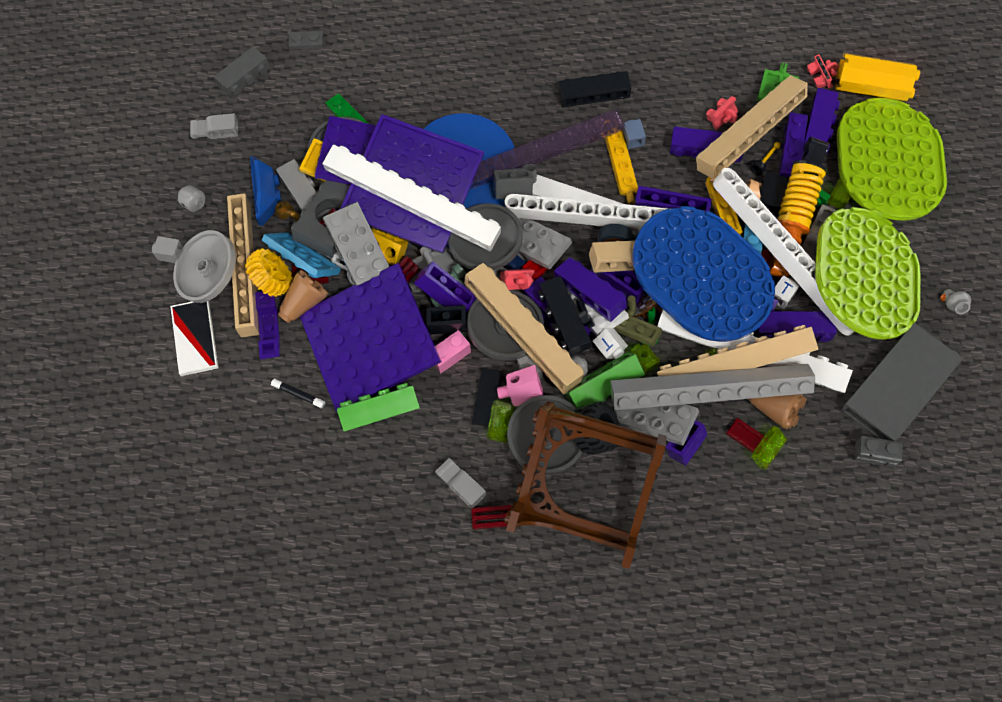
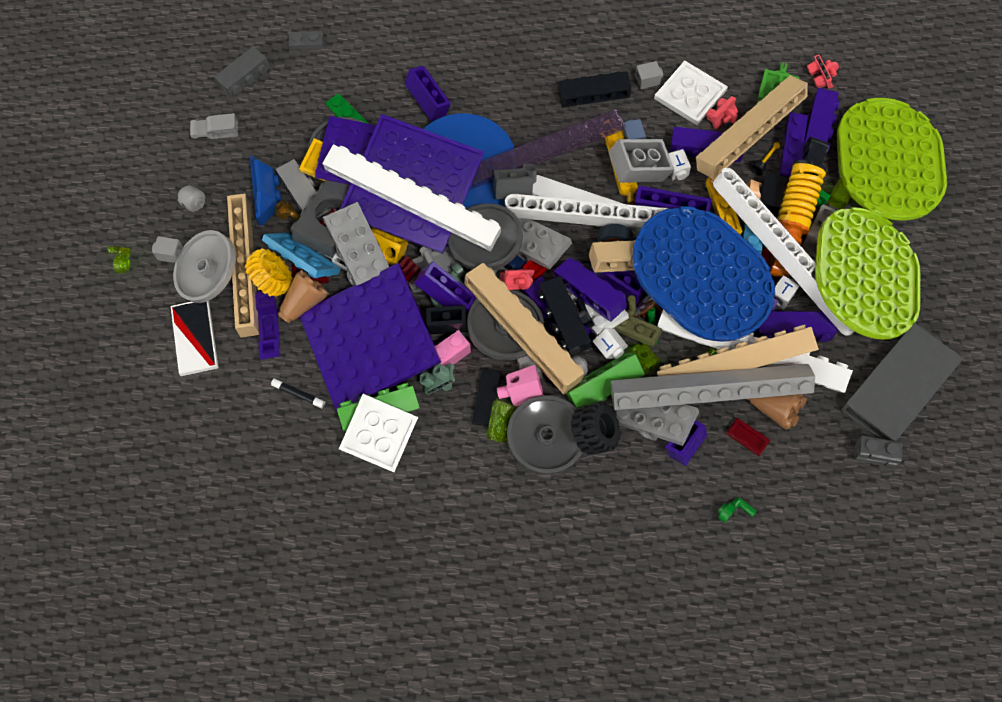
(121, 261): none -> clear neon green plate
(378, 432): none -> white plate
(427, 93): none -> dark purple brick
(440, 378): none -> sand green hips
(461, 483): light grey piece -> none
(489, 517): dark red tile -> none
(530, 513): reddish brown arch -> none
(641, 160): none -> light grey brick
(648, 75): none -> light grey brick
(680, 164): none -> white brick
(690, 92): none -> white plate
(727, 511): none -> green plate
(769, 447): clear neon green plate -> none
(877, 77): yellow brick -> none
(956, 301): light grey animal -> none

